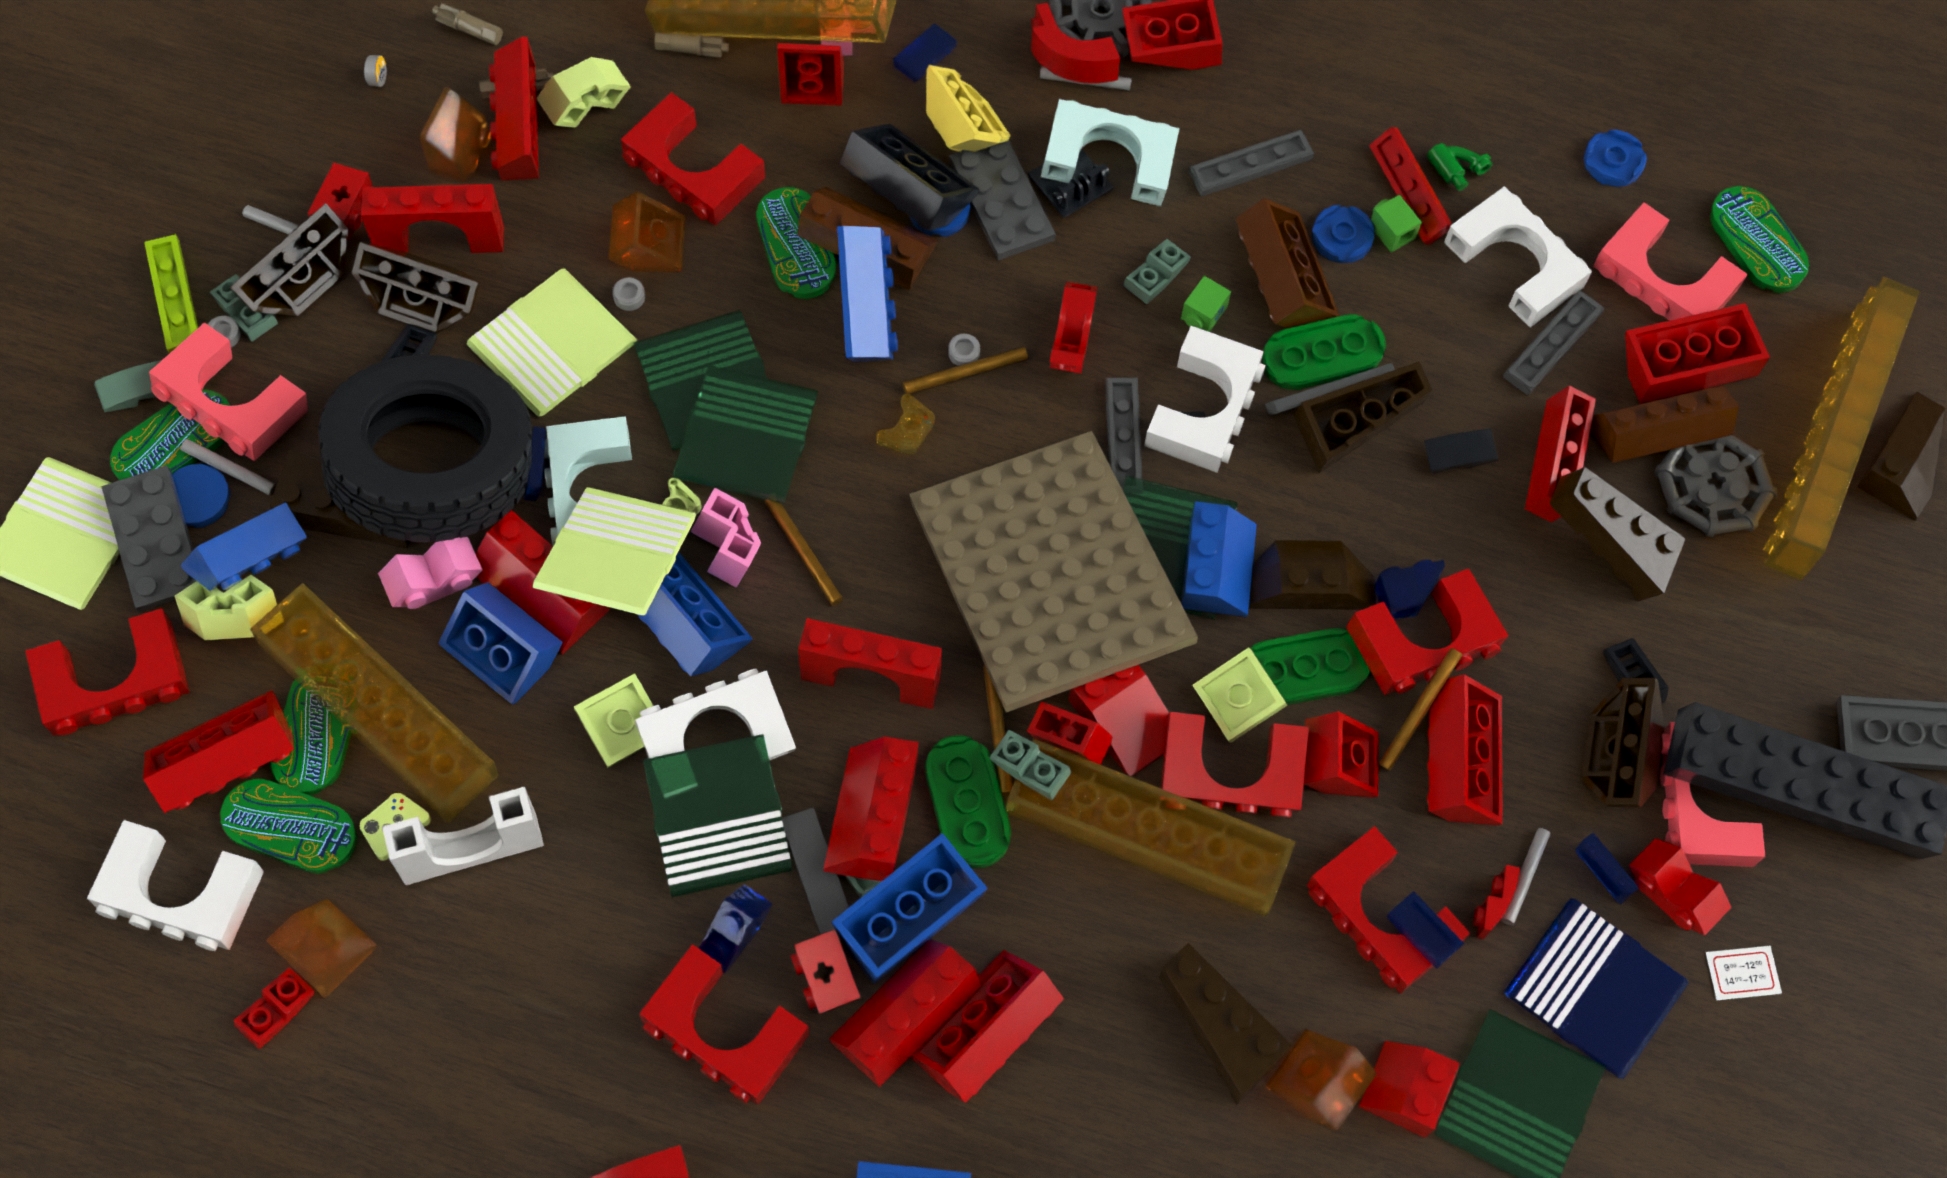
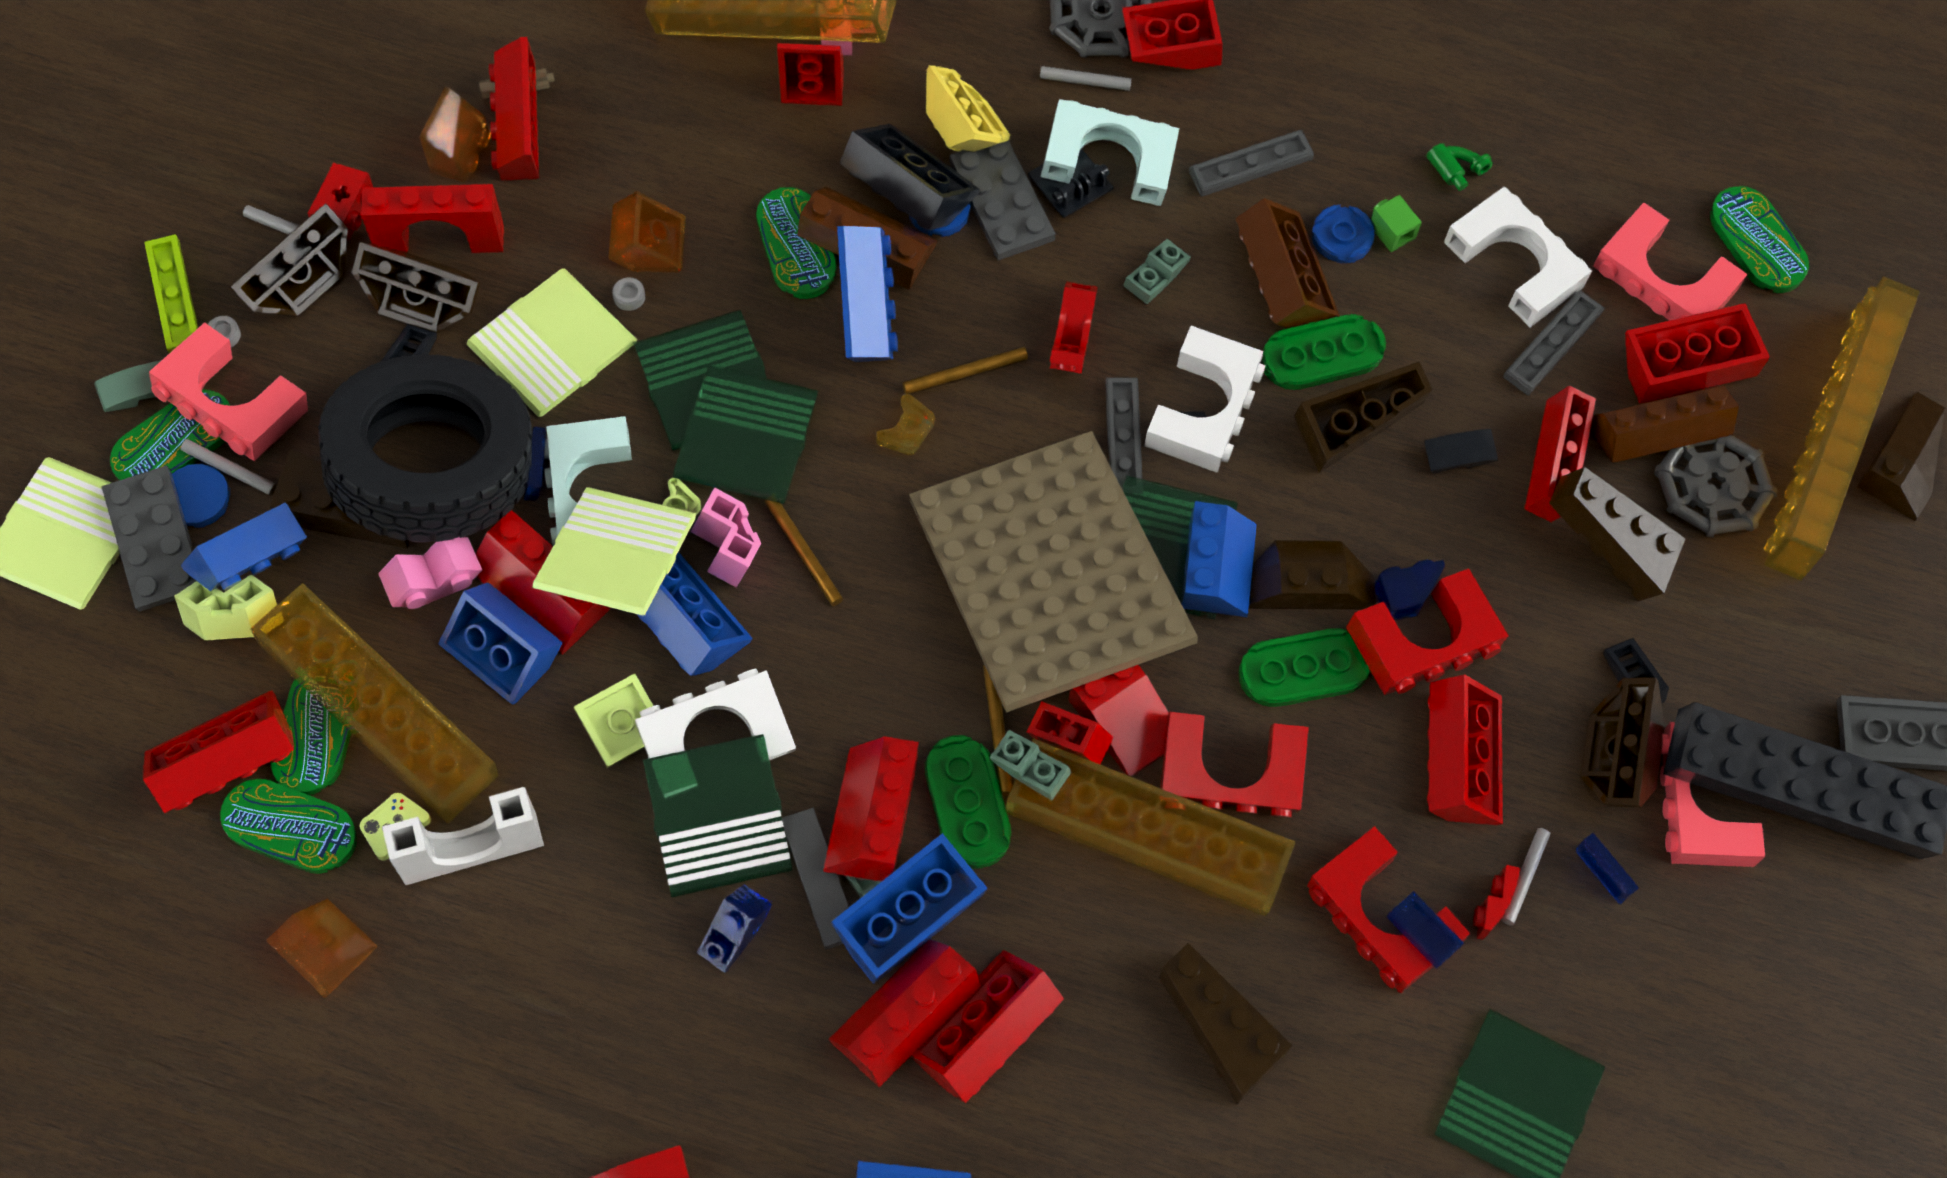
(155, 679): red arch -> none
(209, 919): white arch -> none
(249, 322): sand green slope -> none
(275, 1008): red slope -> none
(375, 70): light grey tile -> none
(467, 23): dark tan piece -> none
(575, 90): yellowish green brick -> none
(691, 44): dark tan piece -> none
(708, 193): red arch -> none
(747, 1069): red arch -> none
(841, 987): red brick -> none
(909, 664): red arch -> none
(924, 51): clear blue tile -> none
(963, 349): light grey tile -> none
(1072, 58): red arch -> none
(1205, 304): bright green brick -> none
(1239, 695): yellowish green plate -> none
(1295, 400): dark grey tile -> none
(1322, 1079): clear orange slope -> none
(1341, 756): red slope -> none
(1410, 1086): red slope -> none
(1411, 184): red plate -> none
(1420, 709): pearl gold bar -> none
(1596, 988): clear blue piece -> none
(1615, 158): blue tile -> none
(1669, 882): red brick -> none
(1743, 973): white sticker -> none

